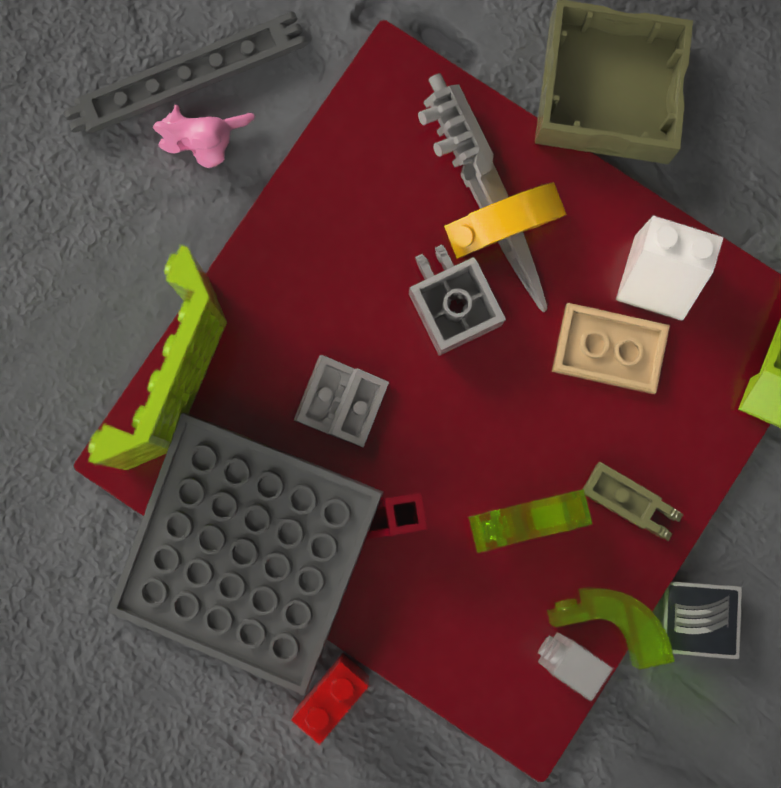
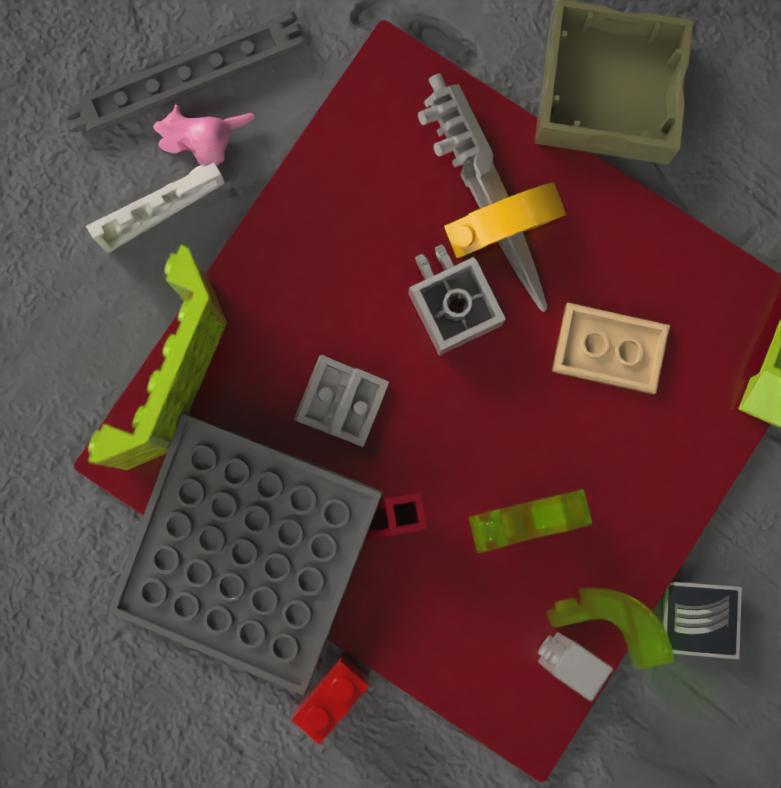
(152, 209): none -> white wing
(628, 499): olive hinge -> none
(668, 267): white slope -> none

